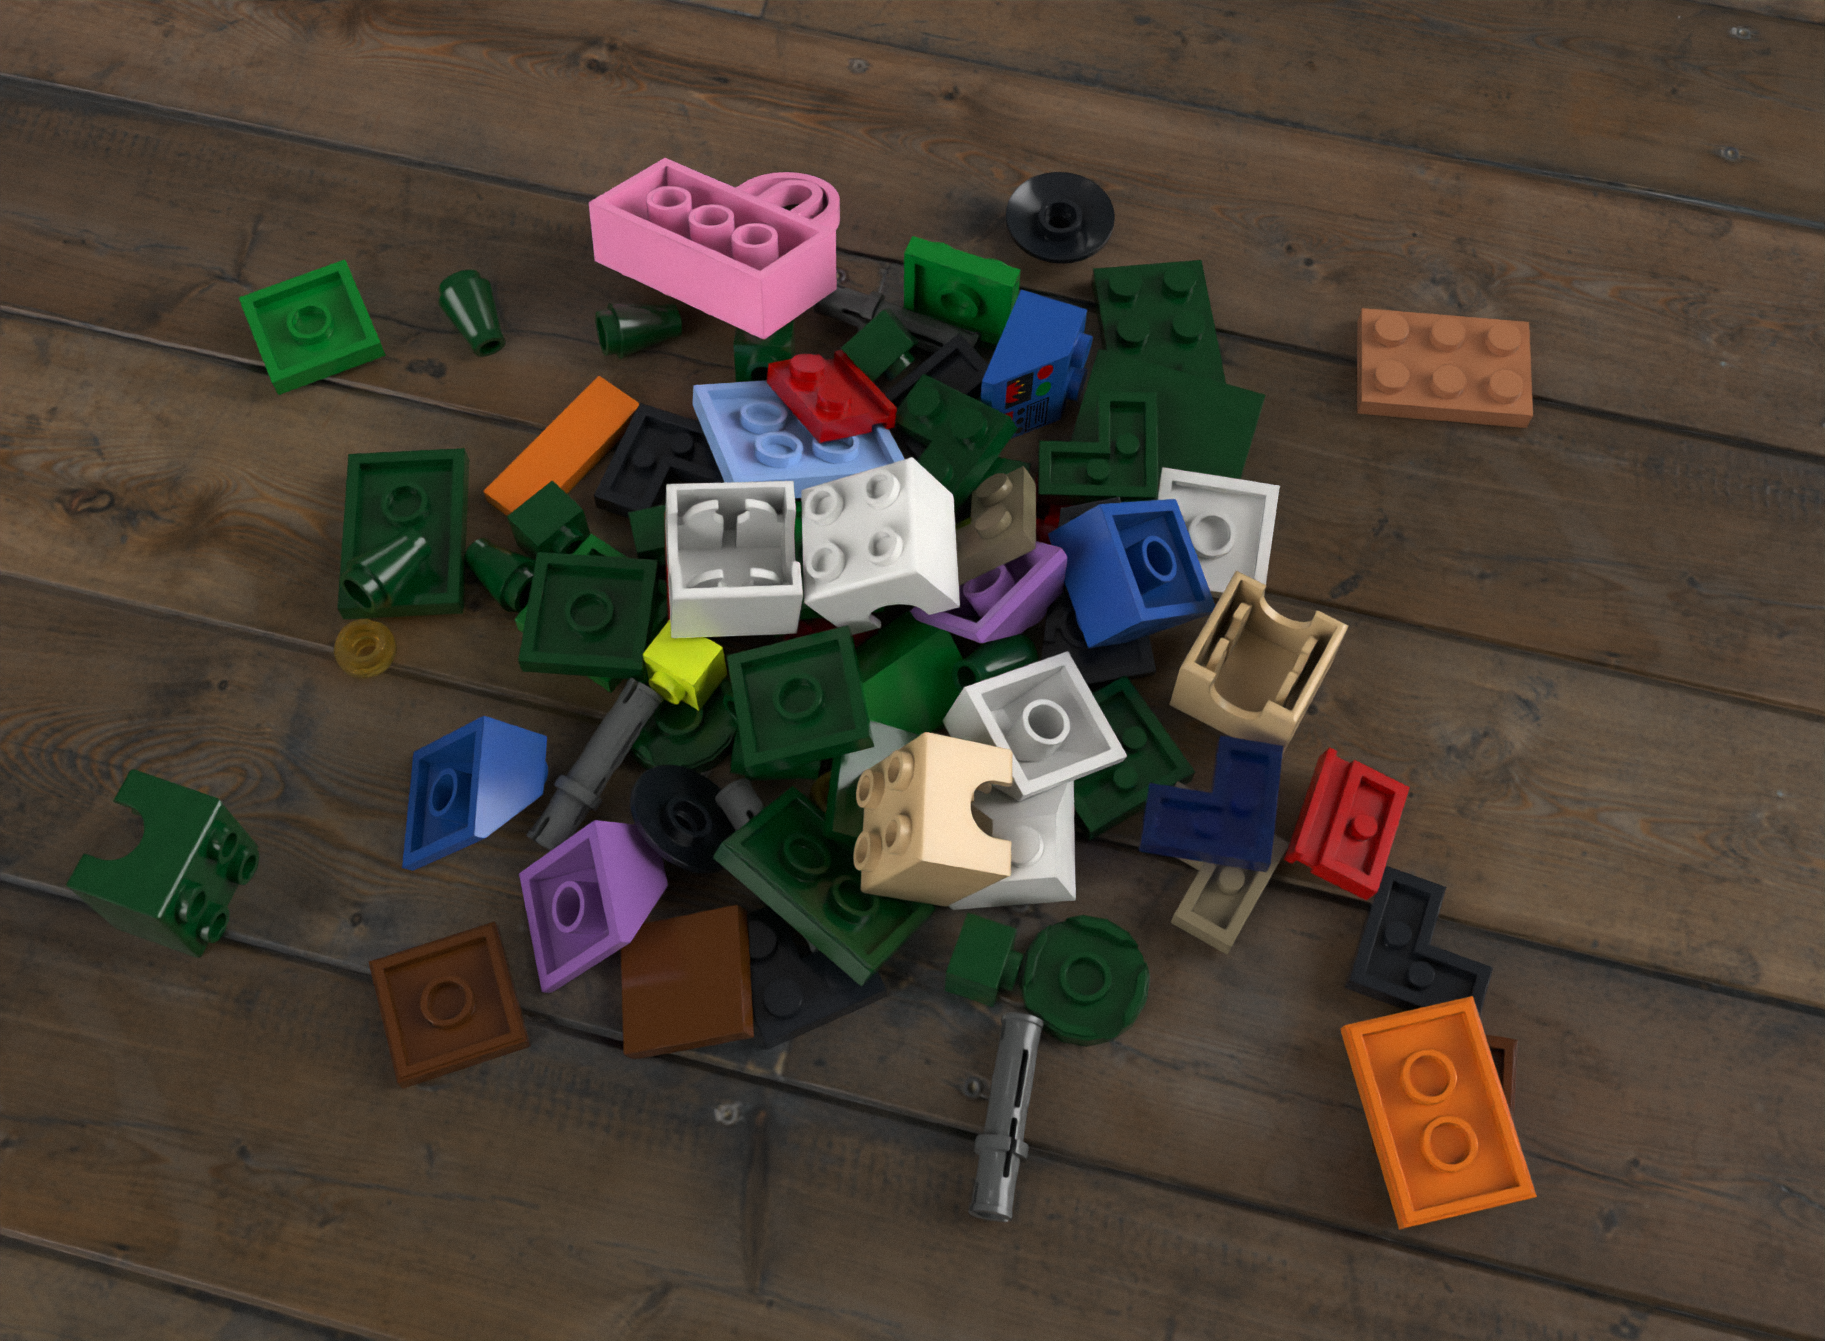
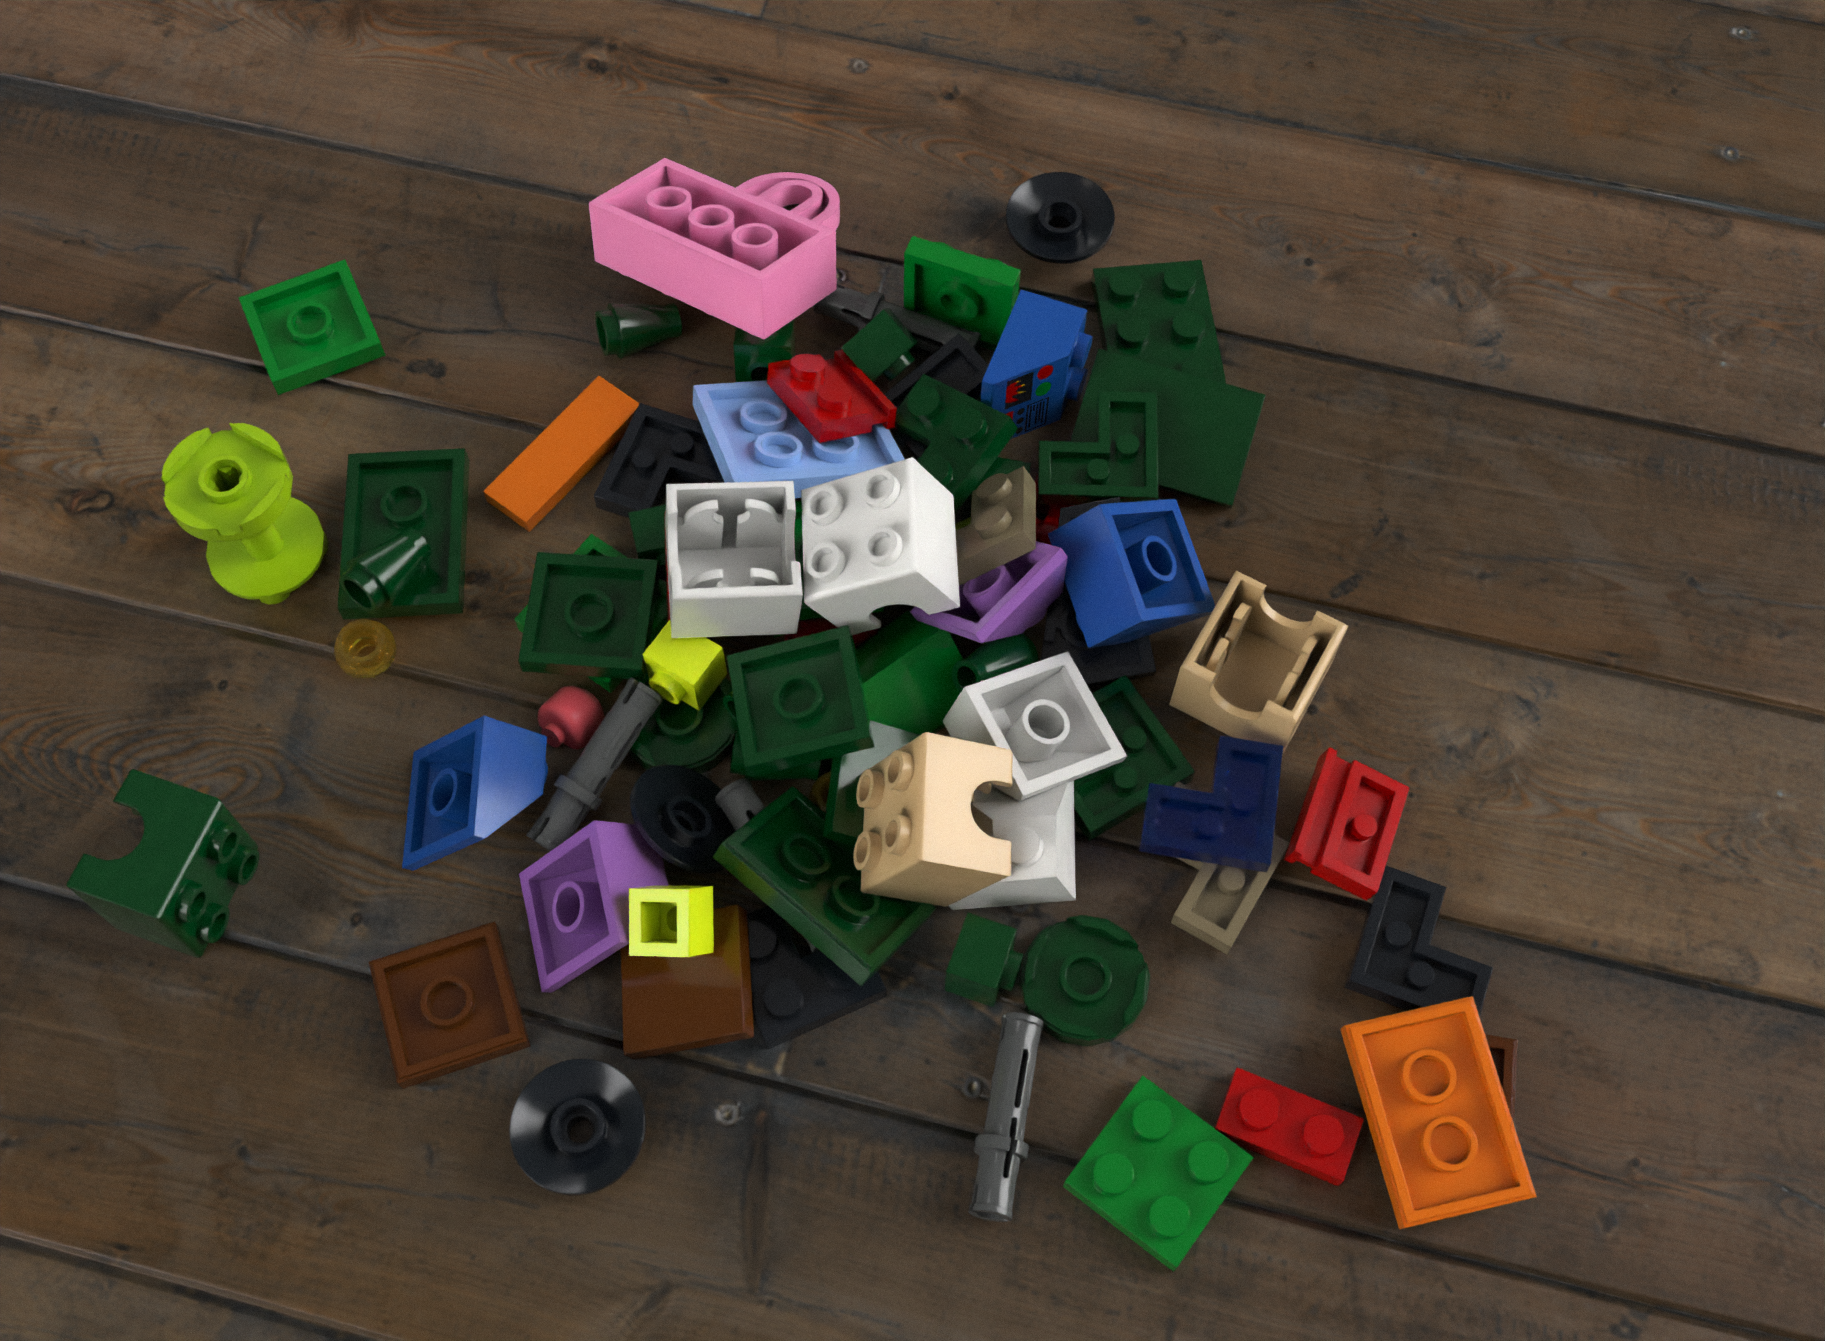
(239, 499): none -> lime piece
(472, 309): dark green cone -> none
(502, 572): dark green cone -> none
(549, 523): dark green plate -> none
(554, 1104): none -> black dish
(570, 717): none -> coral piece
(671, 921): none -> neon yellow plate
(1157, 1172): none -> green plate
(1226, 522): white plate -> none
(1288, 1126): none -> red plate
(1444, 368): nougat plate -> none

